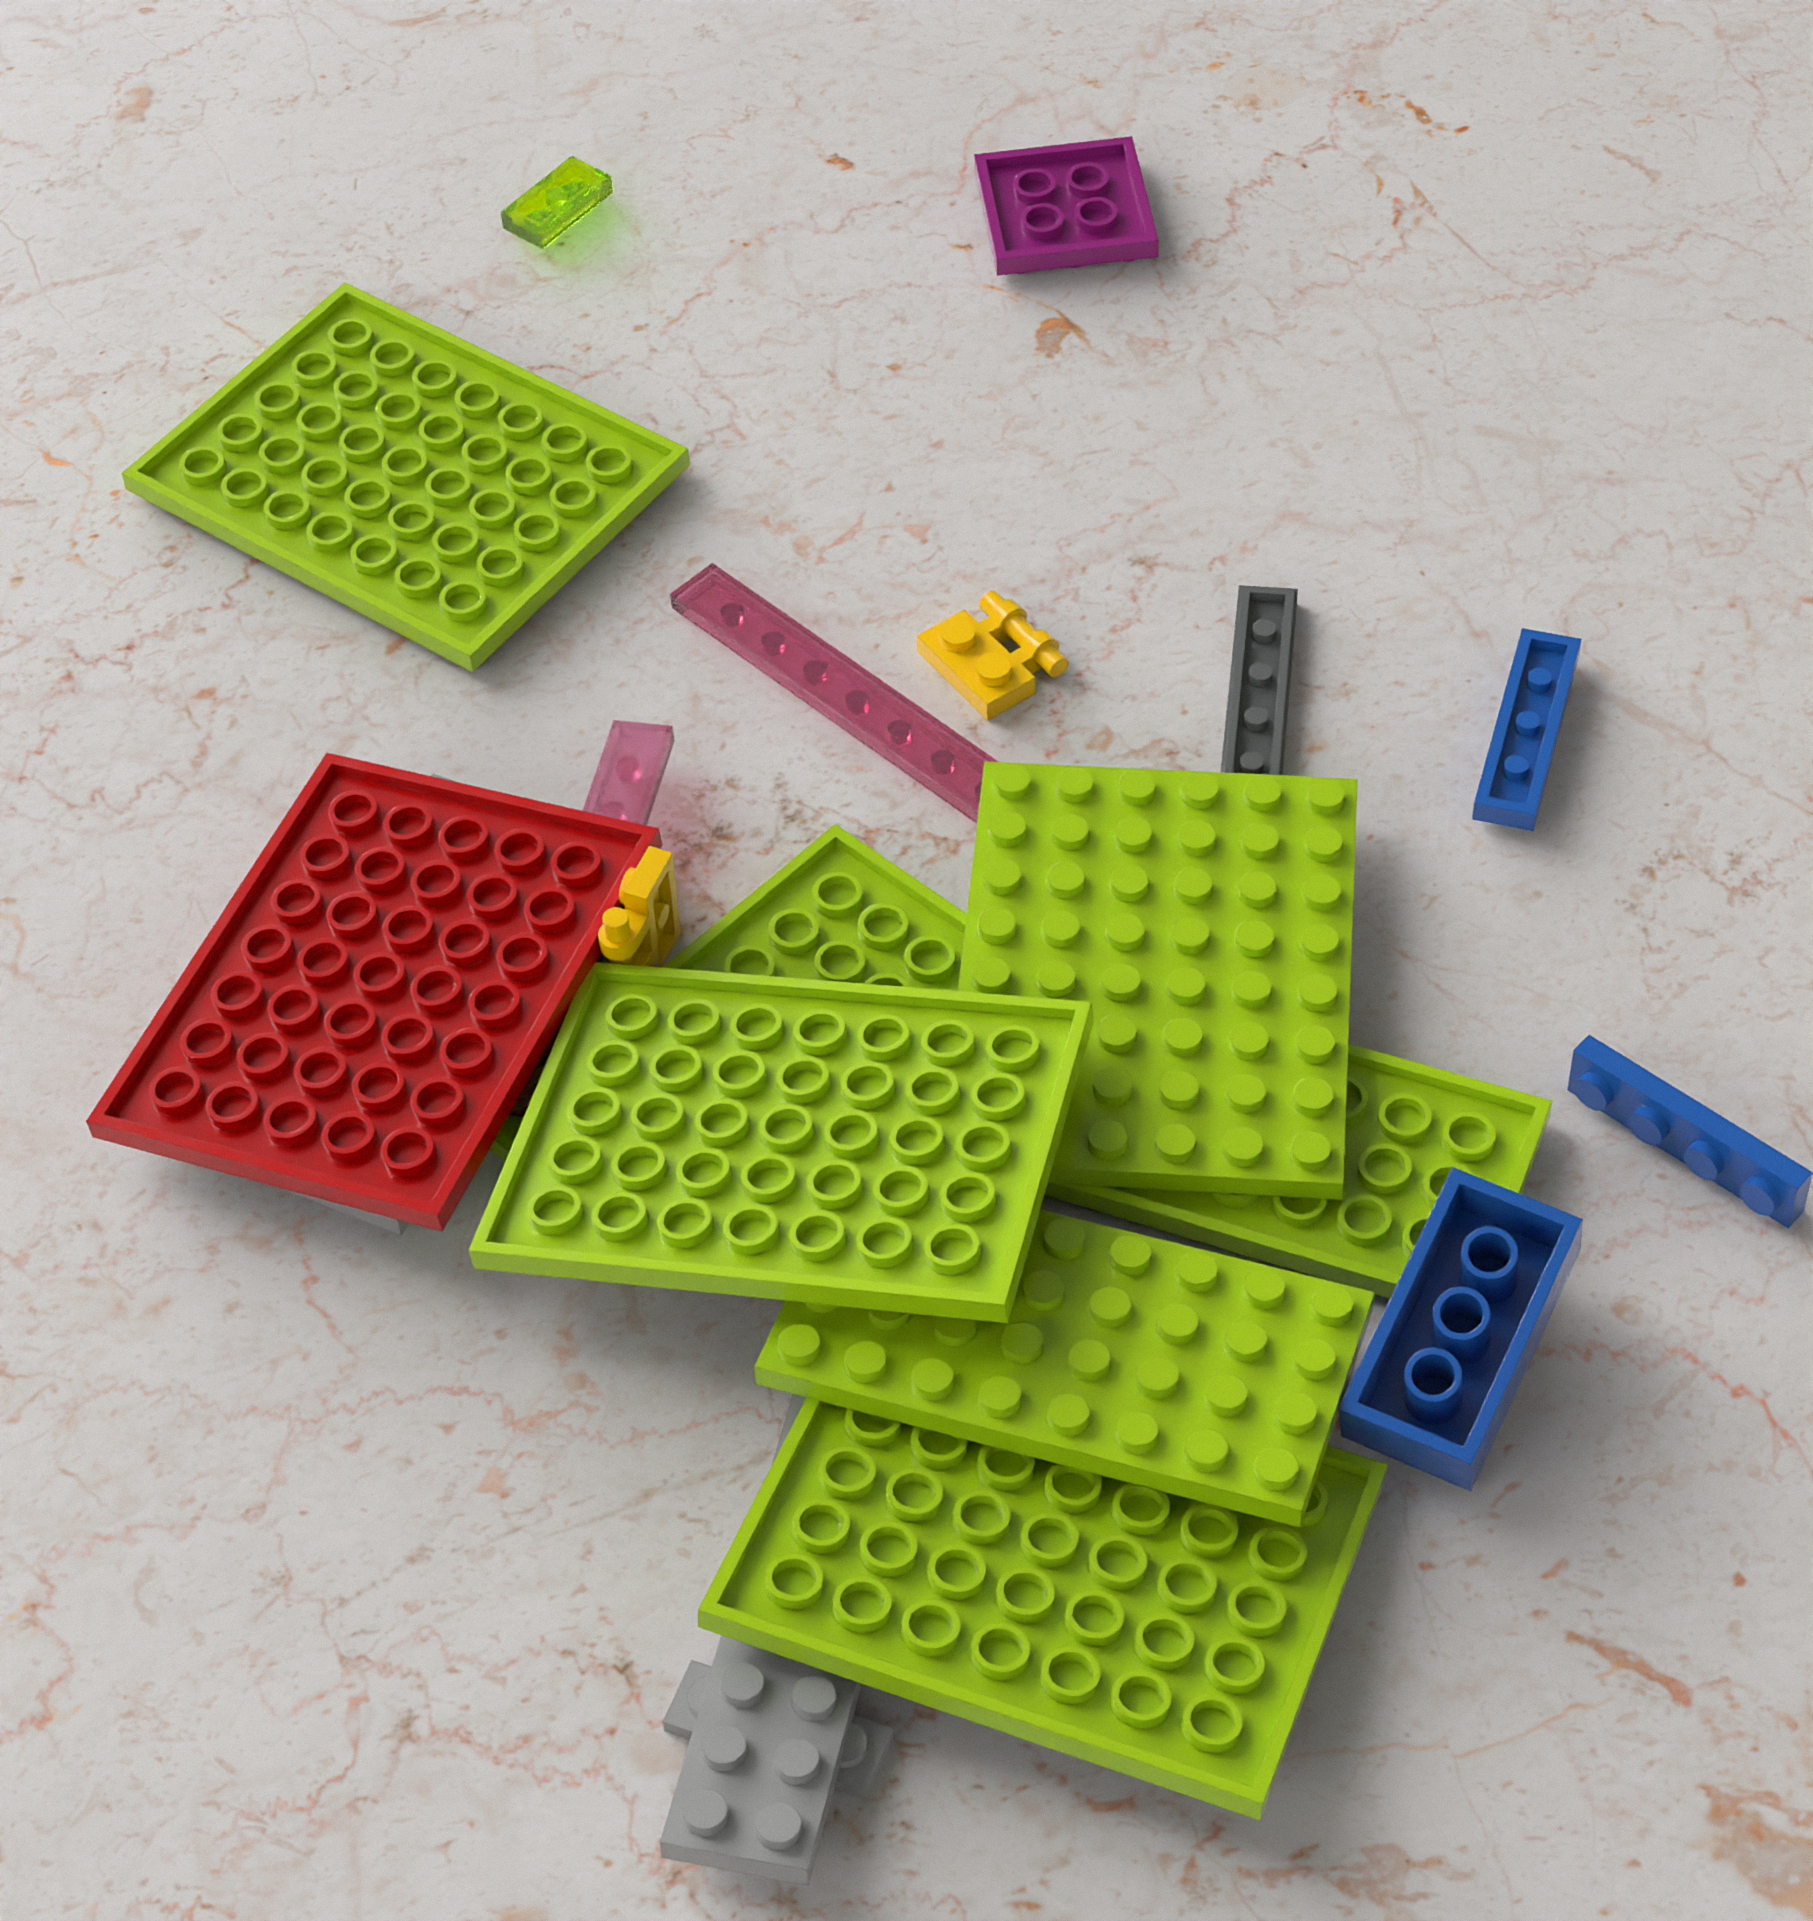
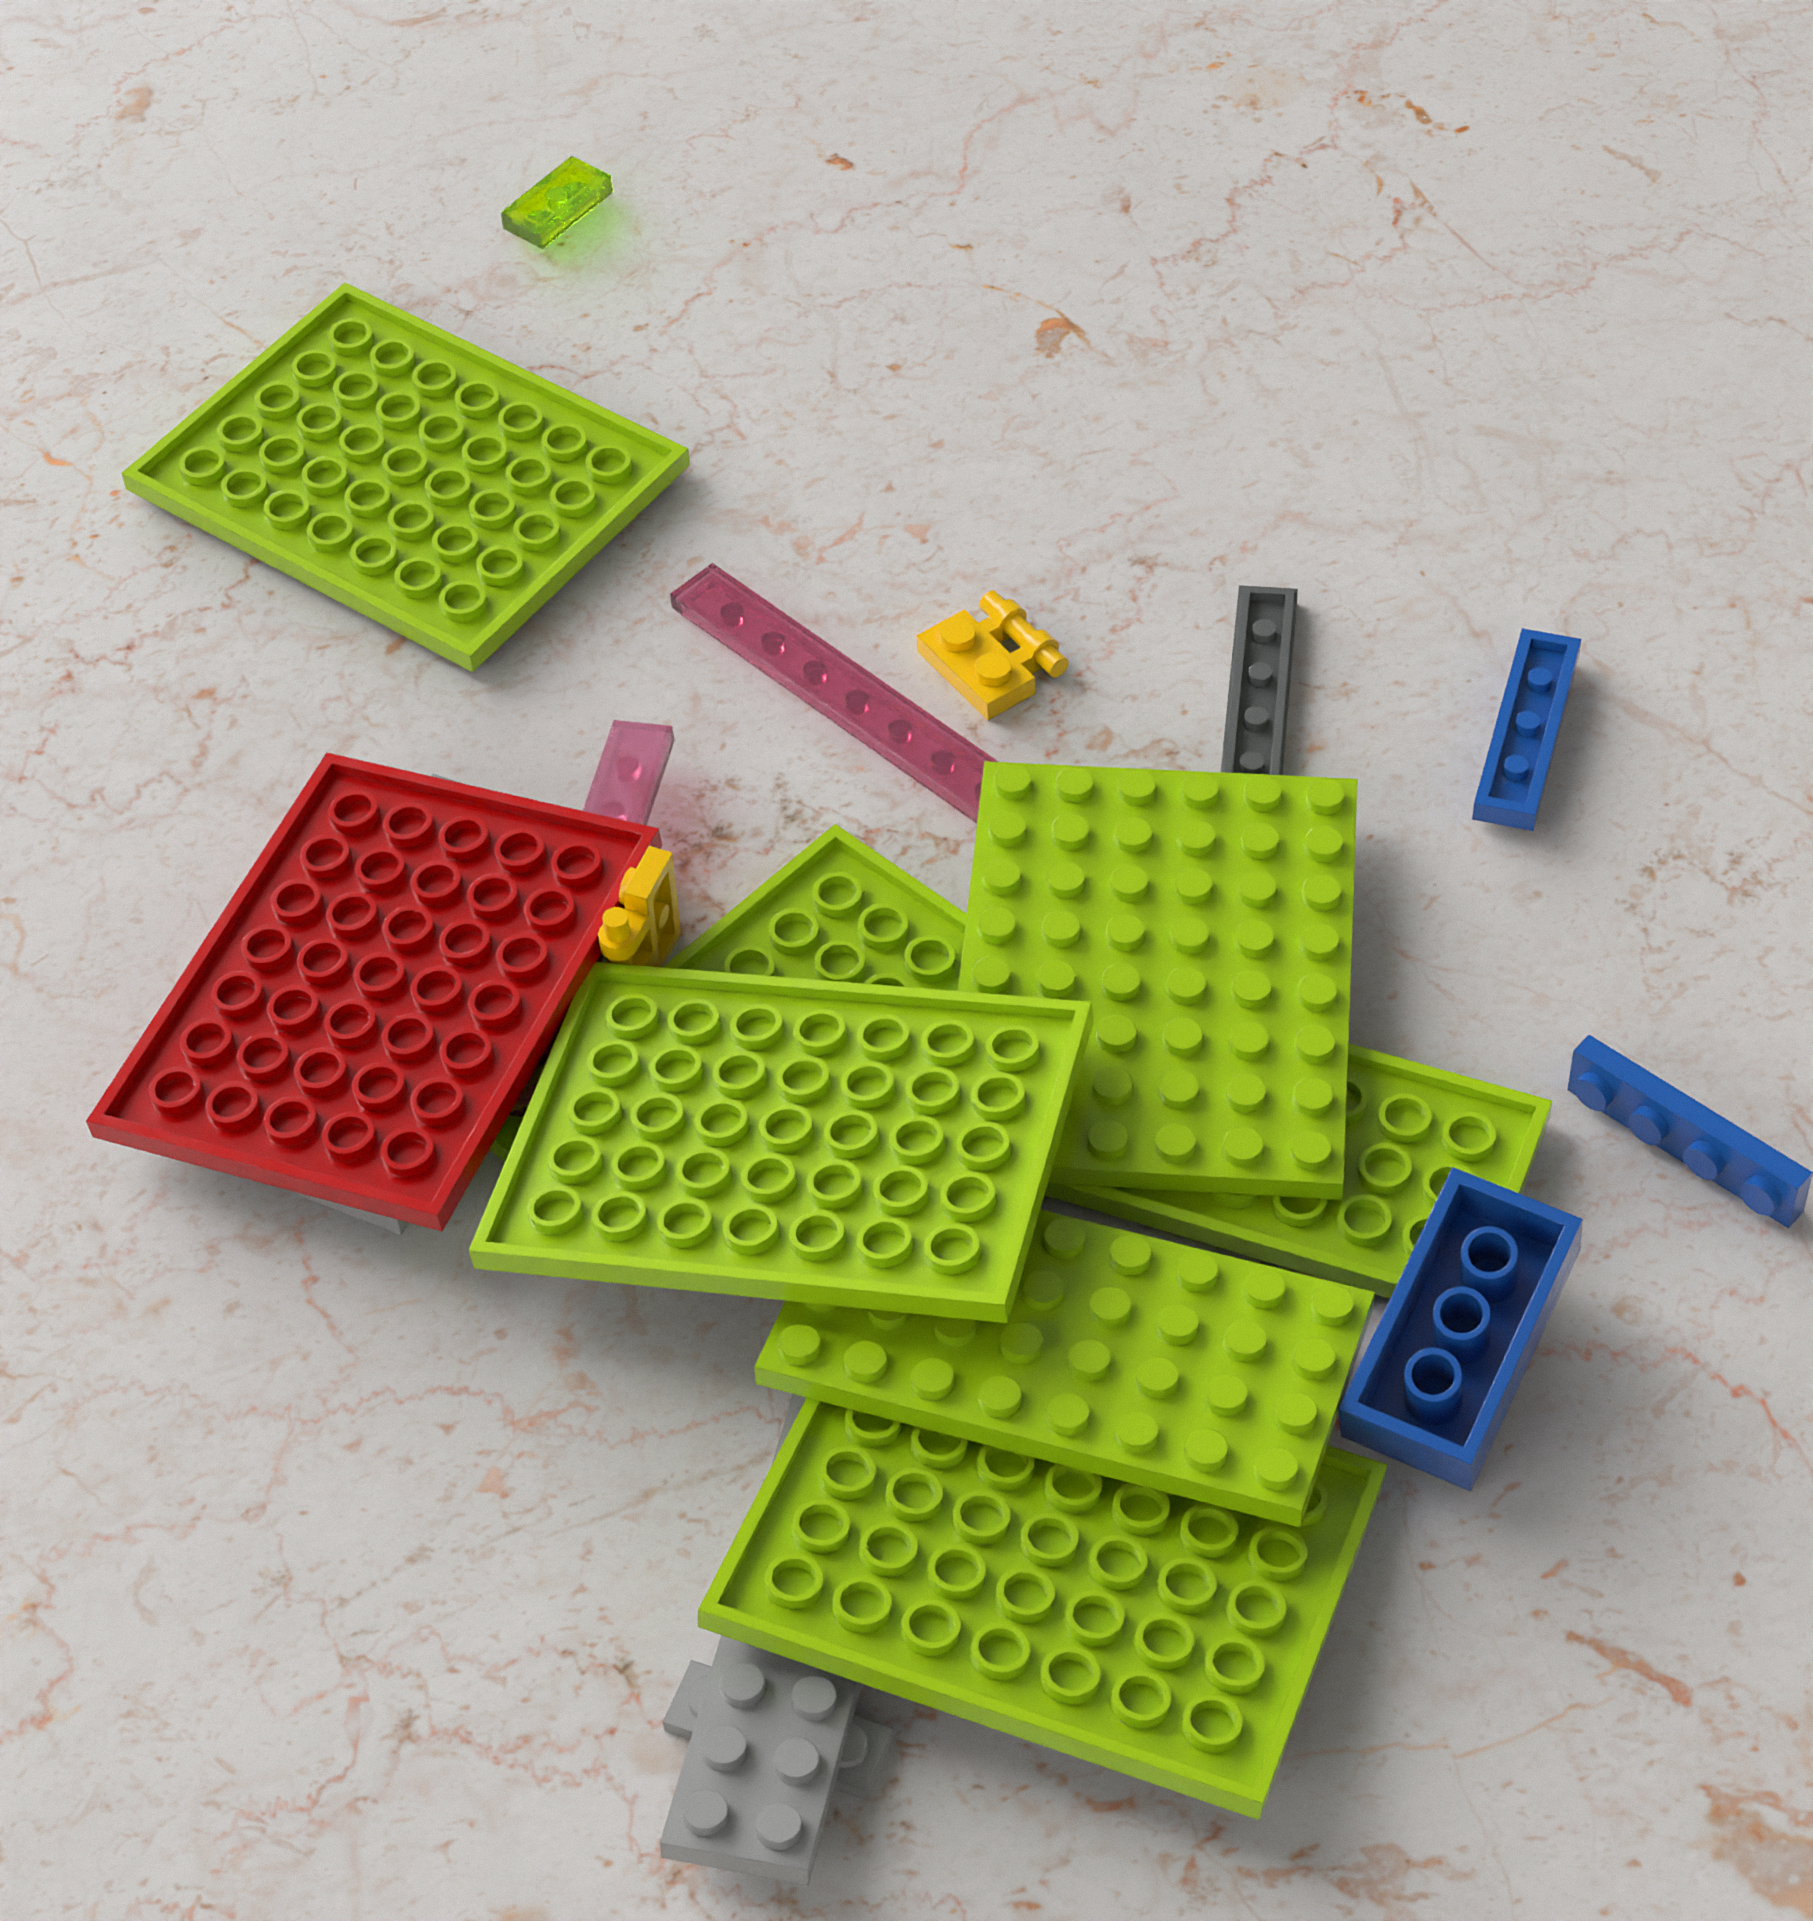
(1065, 206): magenta plate -> none

